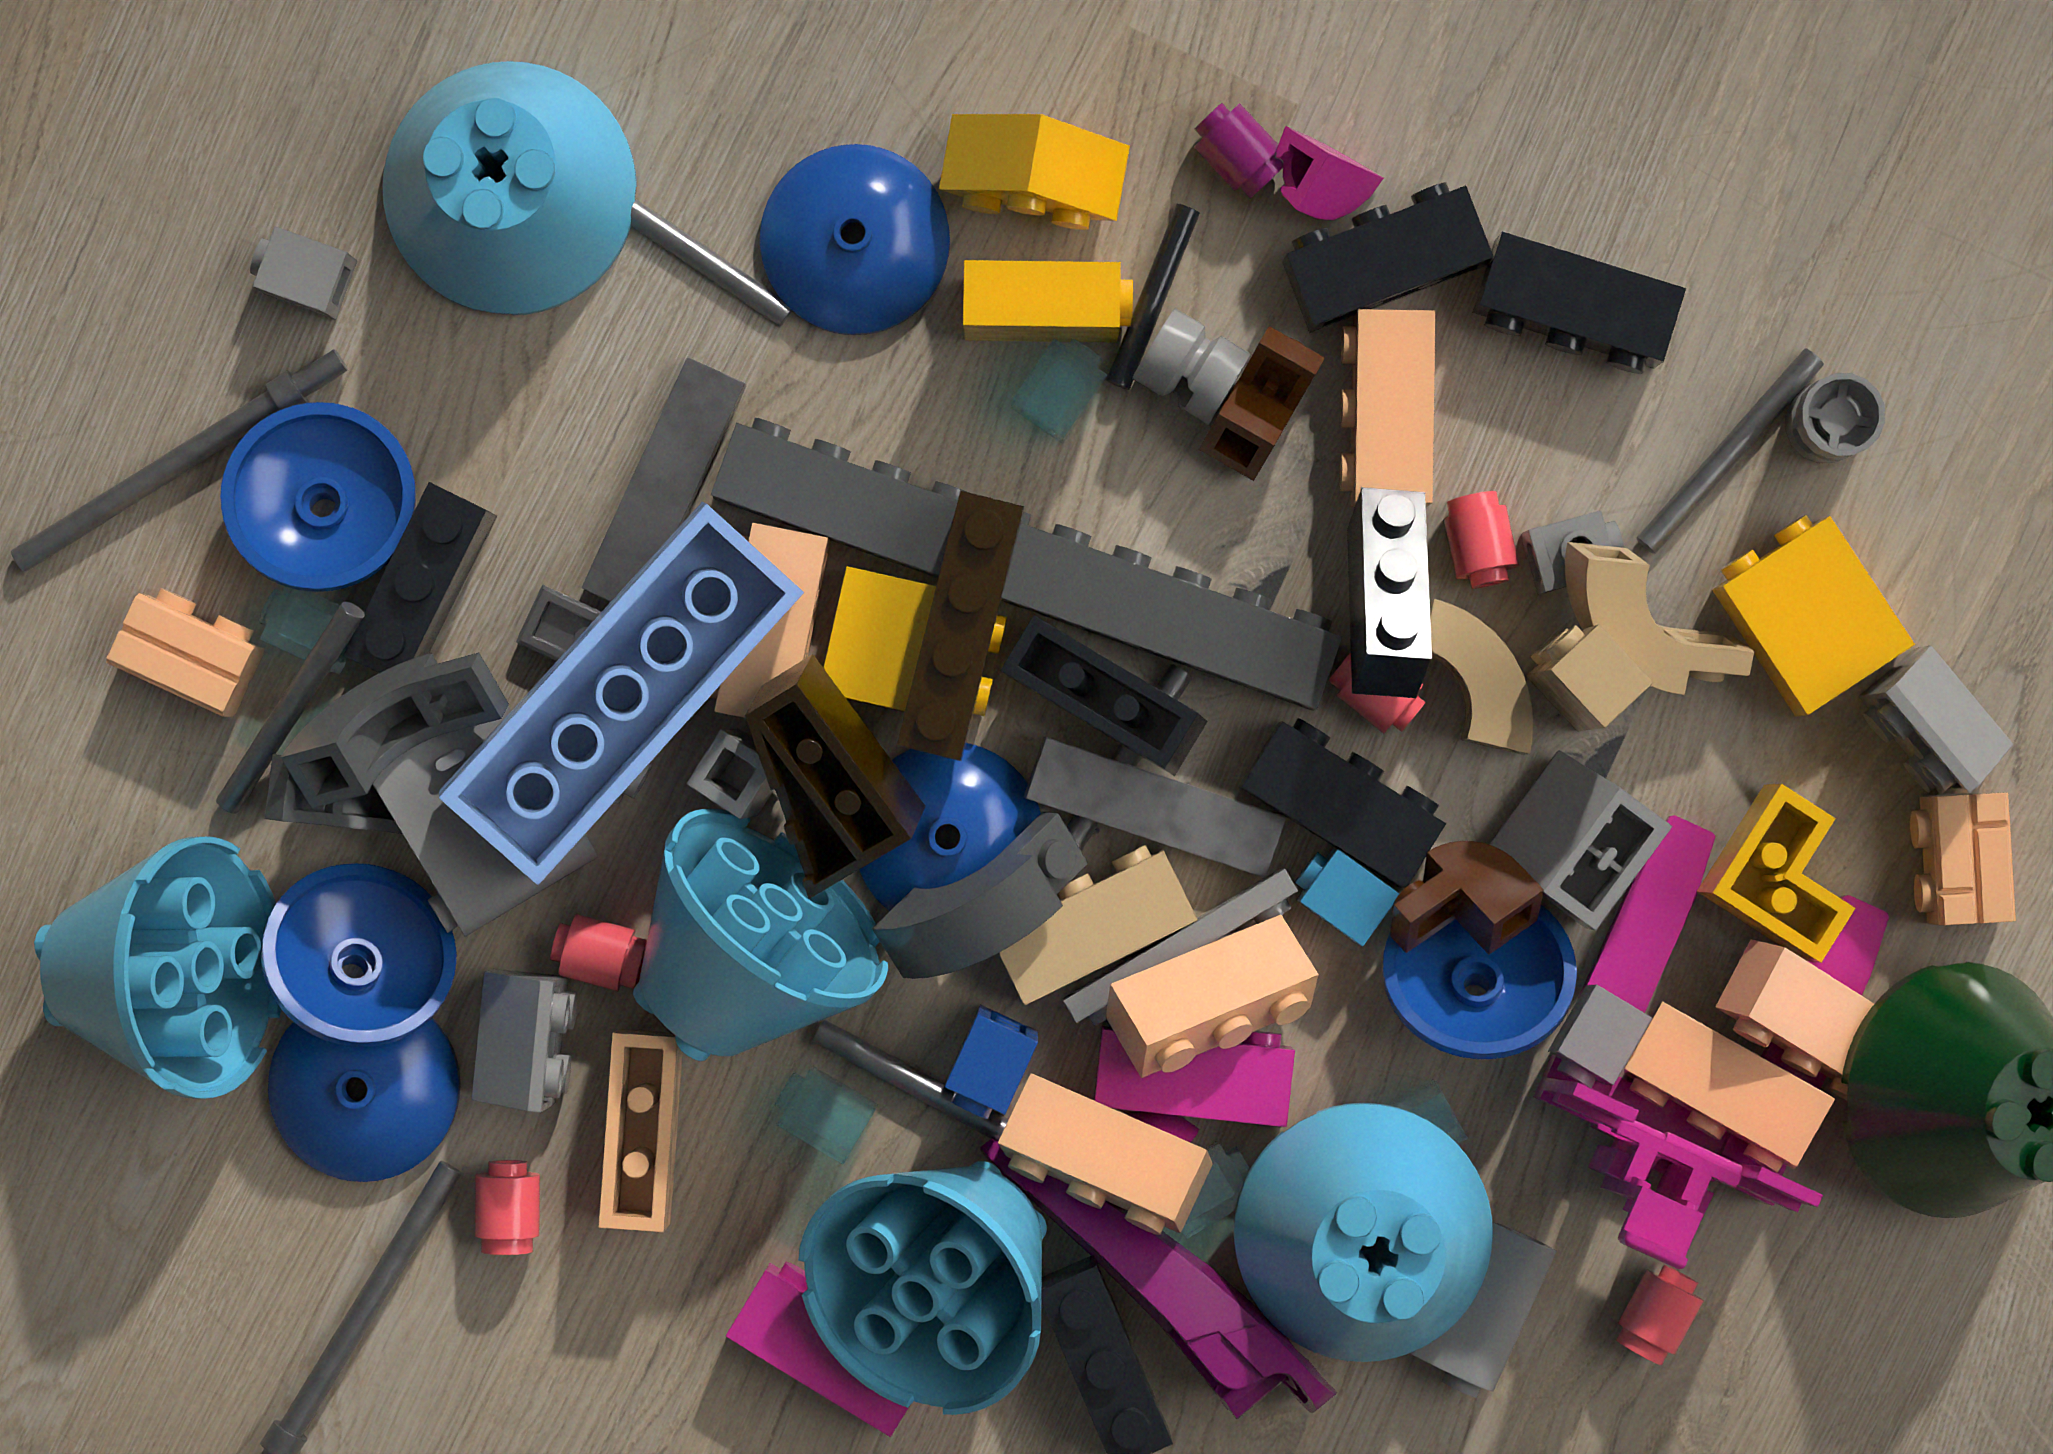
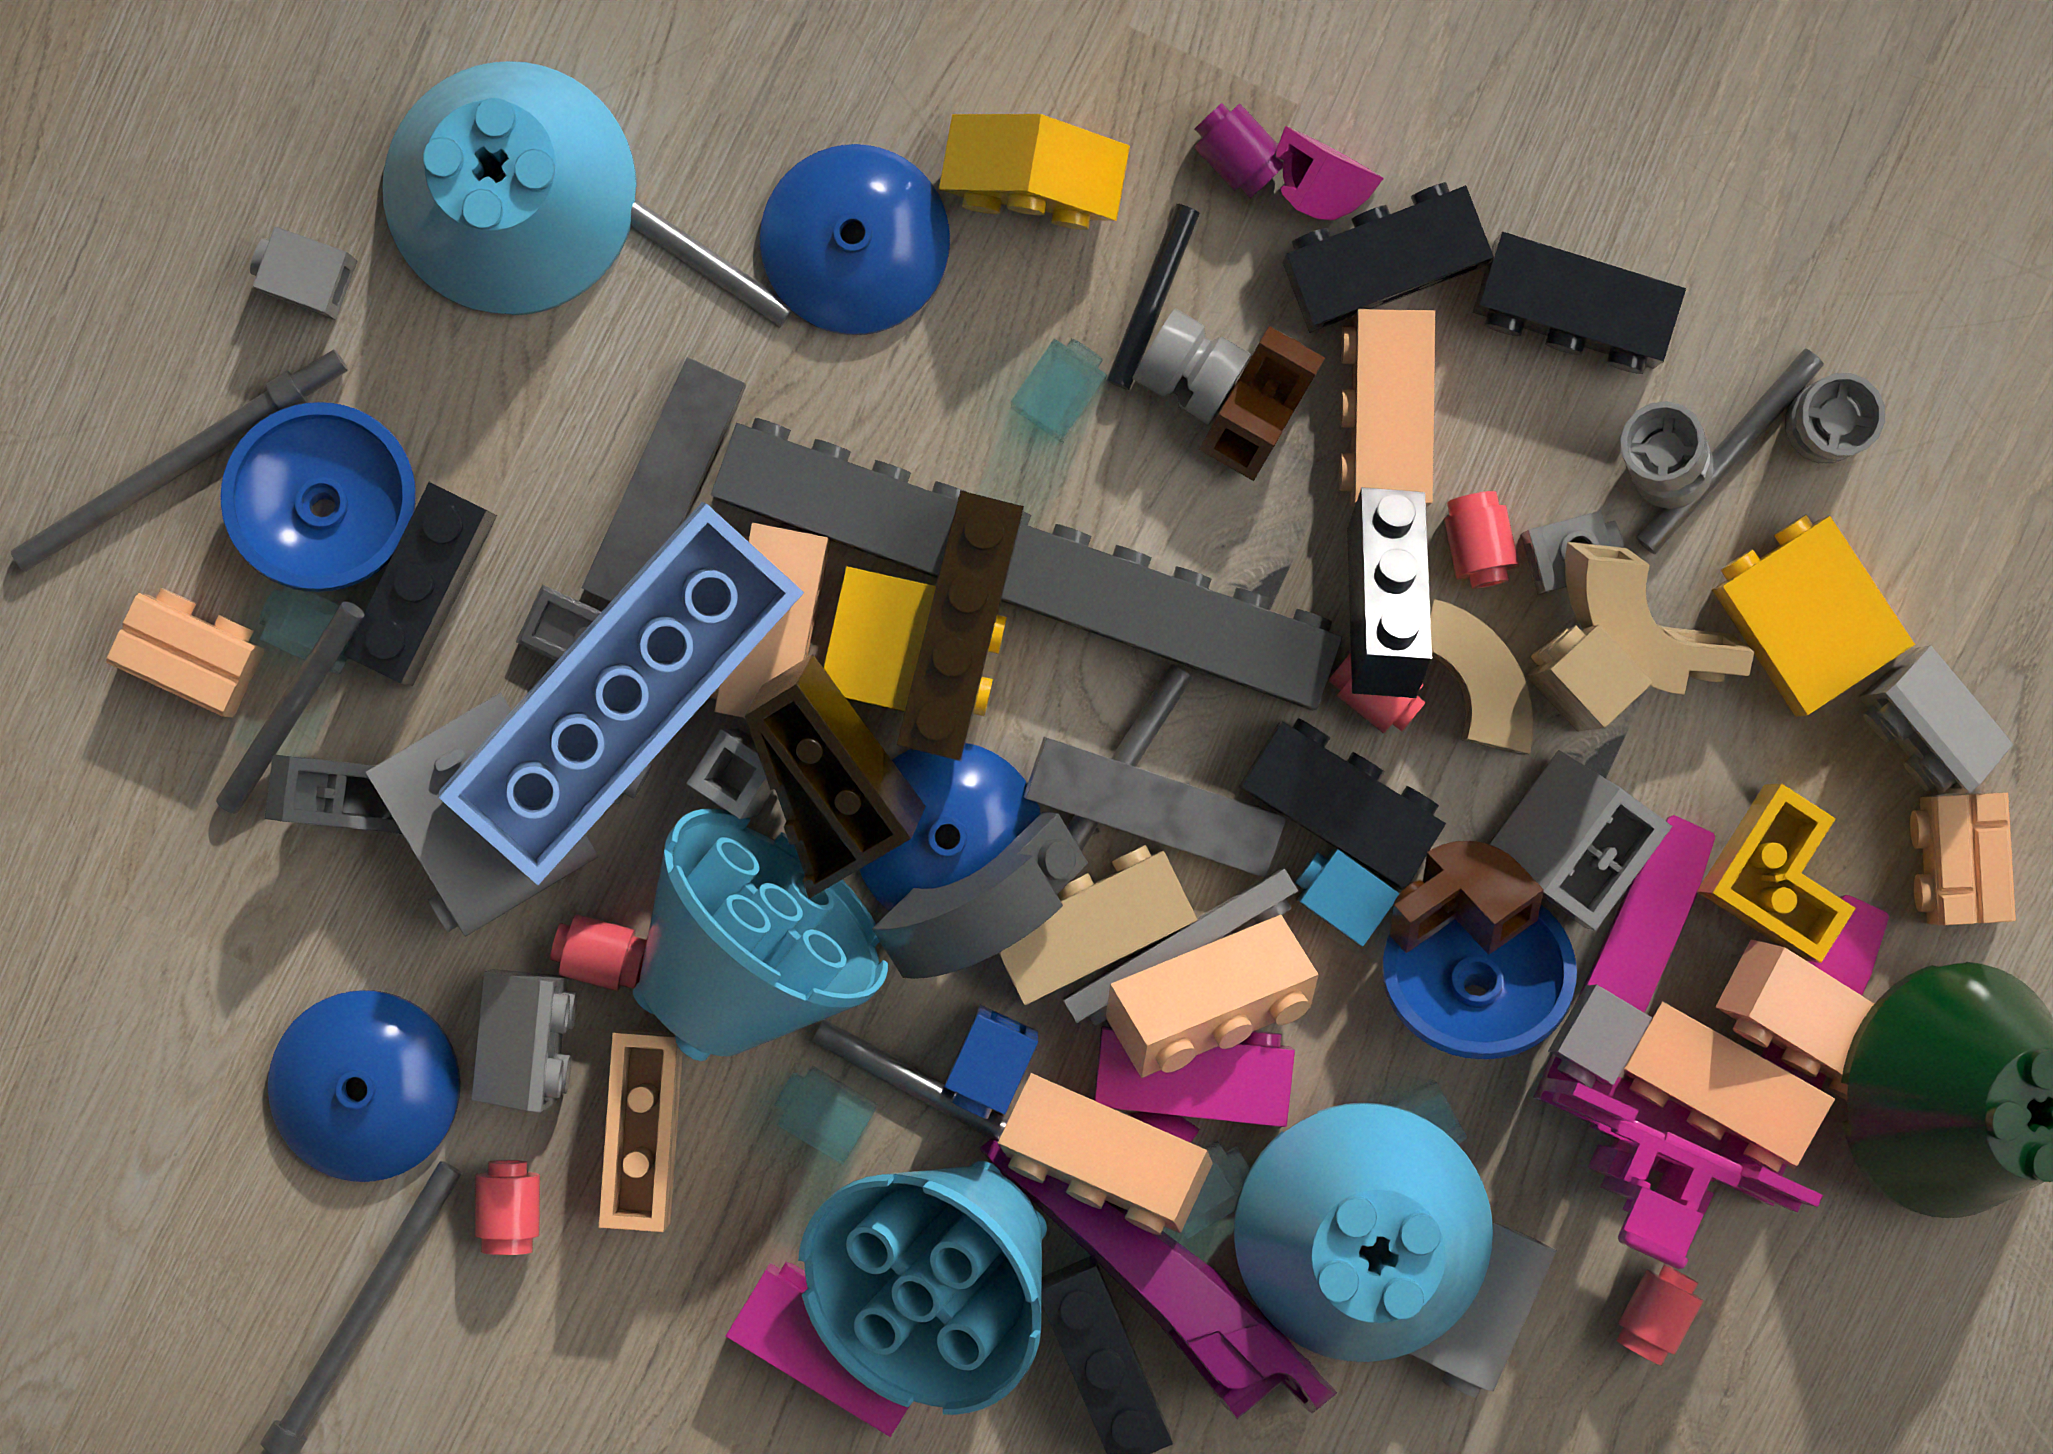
(167, 968): medium azure cone -> none
(364, 920): blue dish -> none
(384, 718): dark grey arch -> none
(1045, 301): yellow brick -> none
(1104, 695): black brick -> none
(1661, 441): none -> light grey wheel

